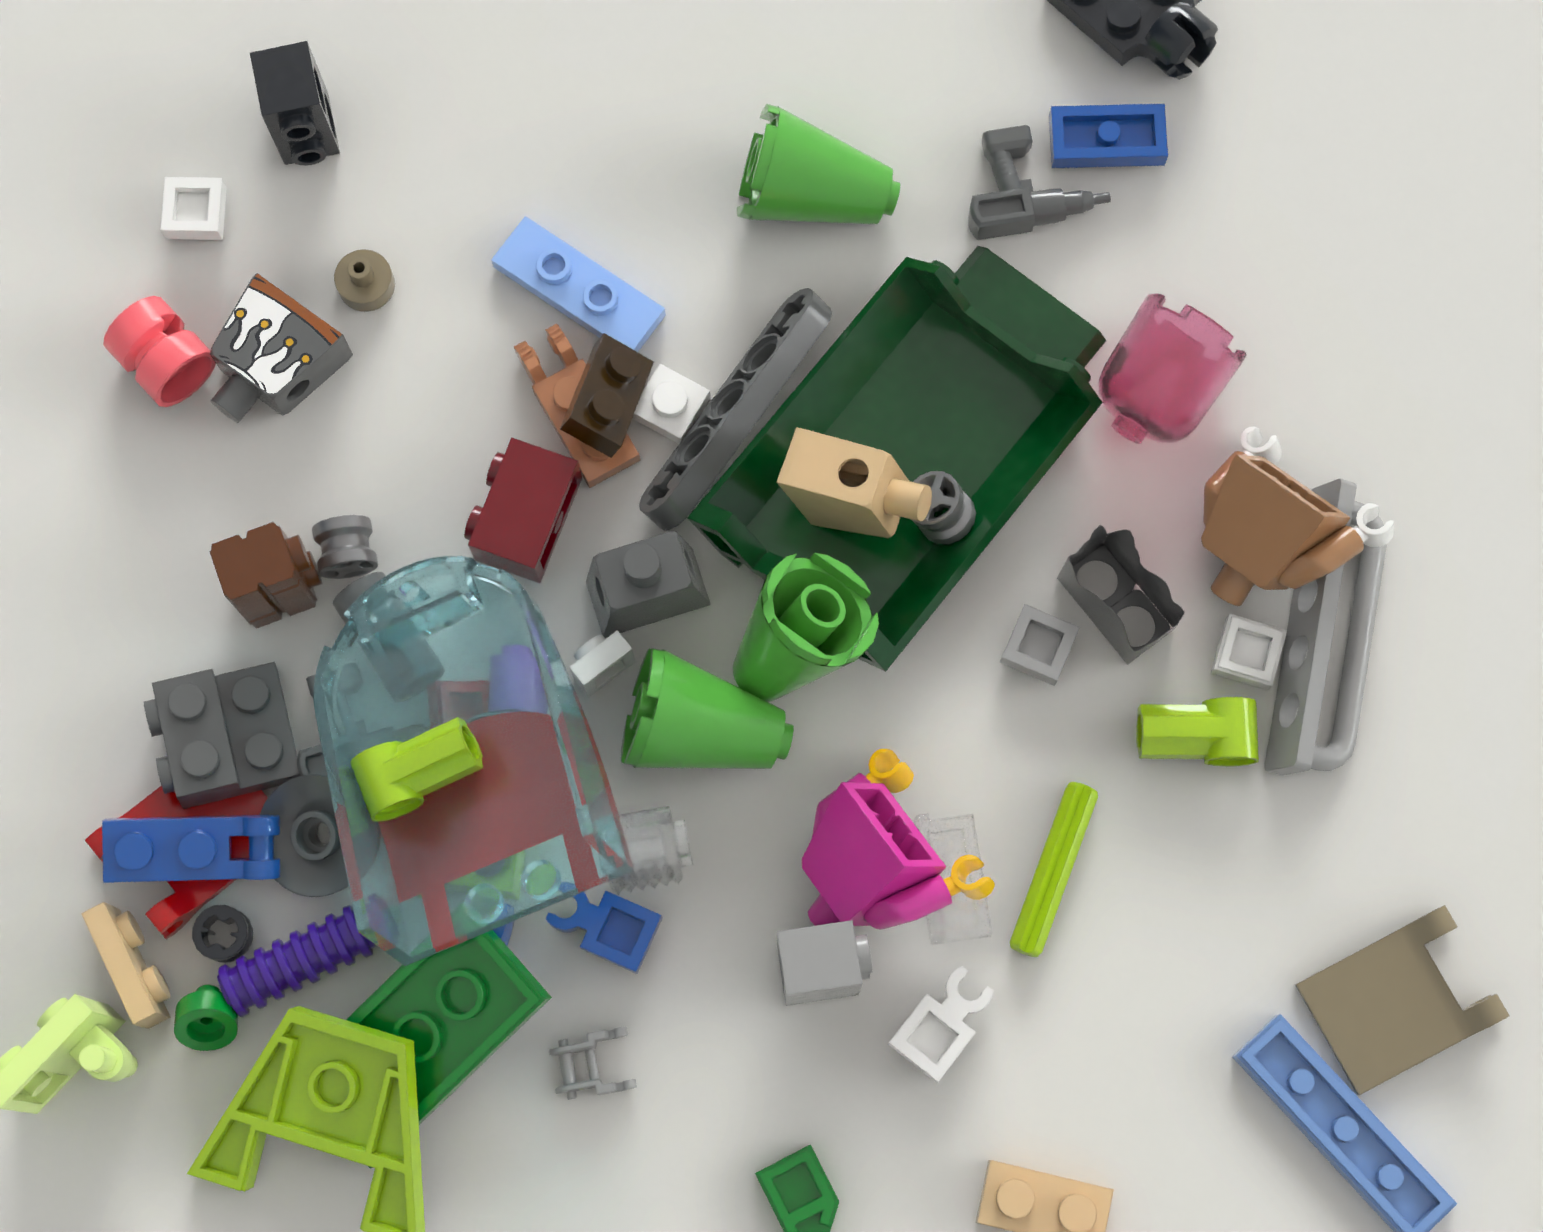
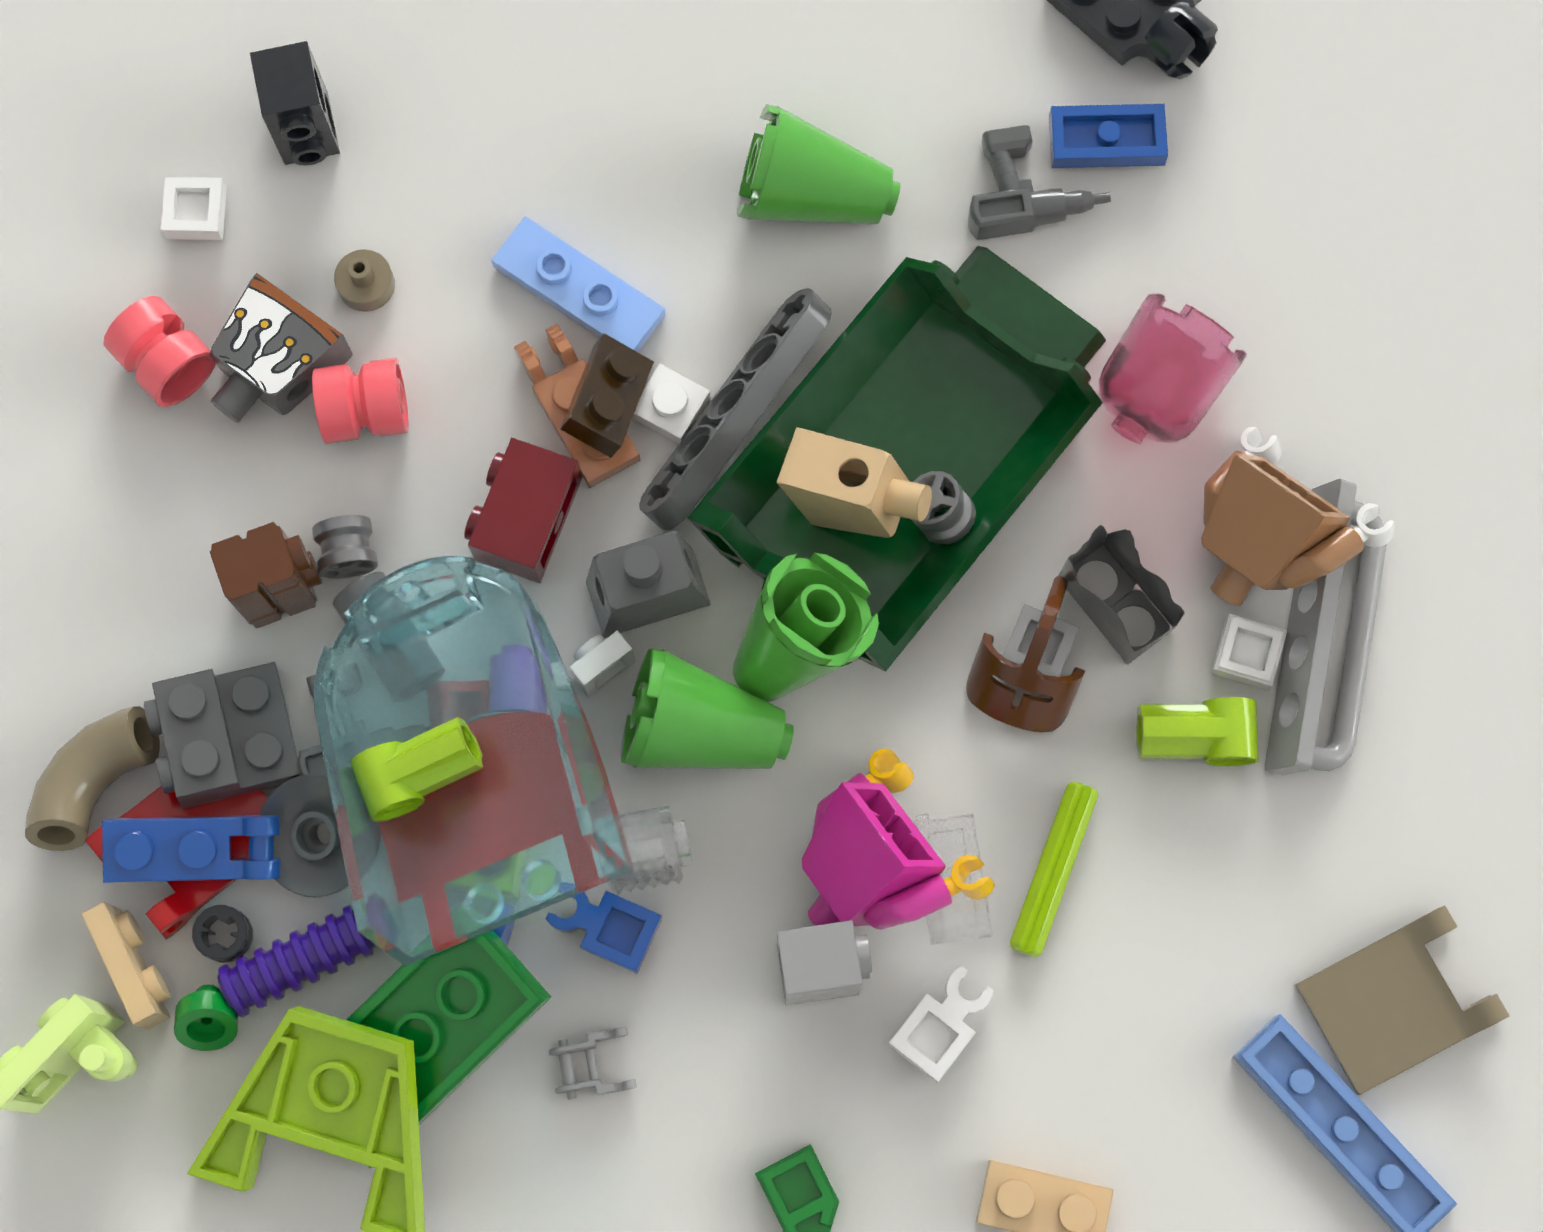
(82, 772): none -> dark tan cylinder
(353, 401): none -> coral wheel
(996, 699): none -> reddish brown helmet

